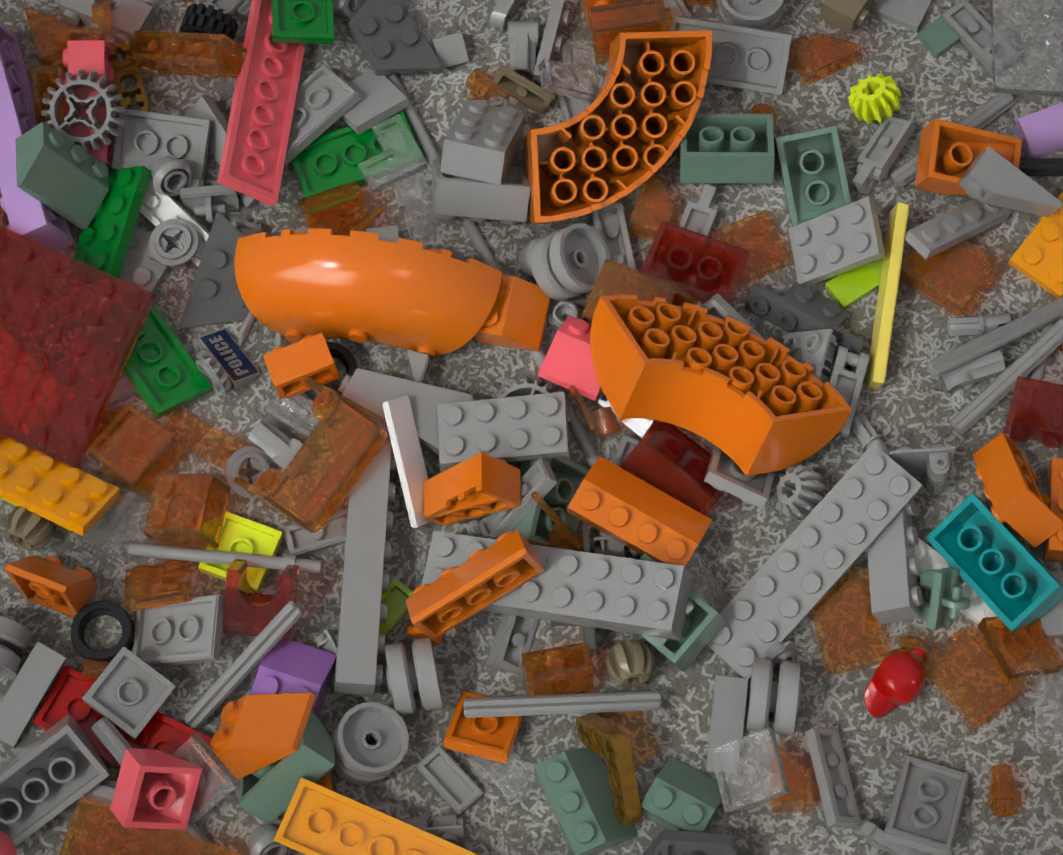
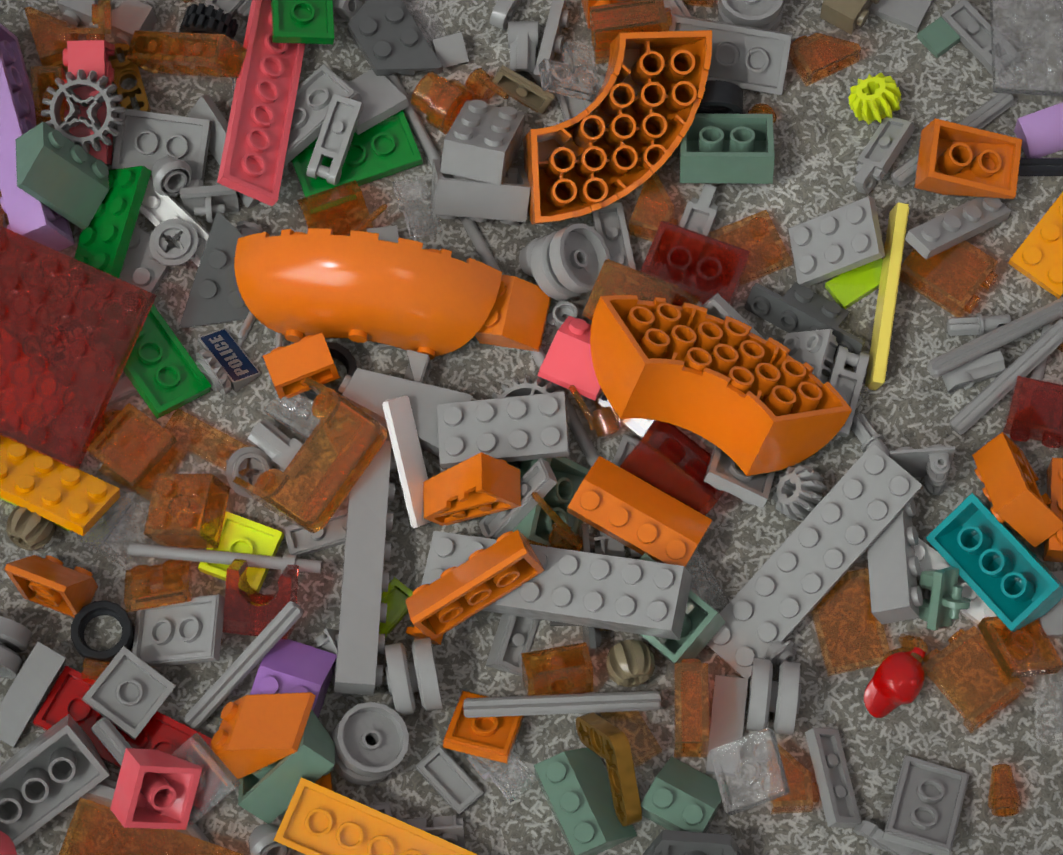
(335, 138): none -> light grey plate
(399, 157): clear plate -> none
(440, 100): none -> clear orange piece
(691, 708): none -> clear orange brick
(721, 98): none -> black tyre
(812, 173): sand green slope -> none
(1002, 184): light grey slope -> none

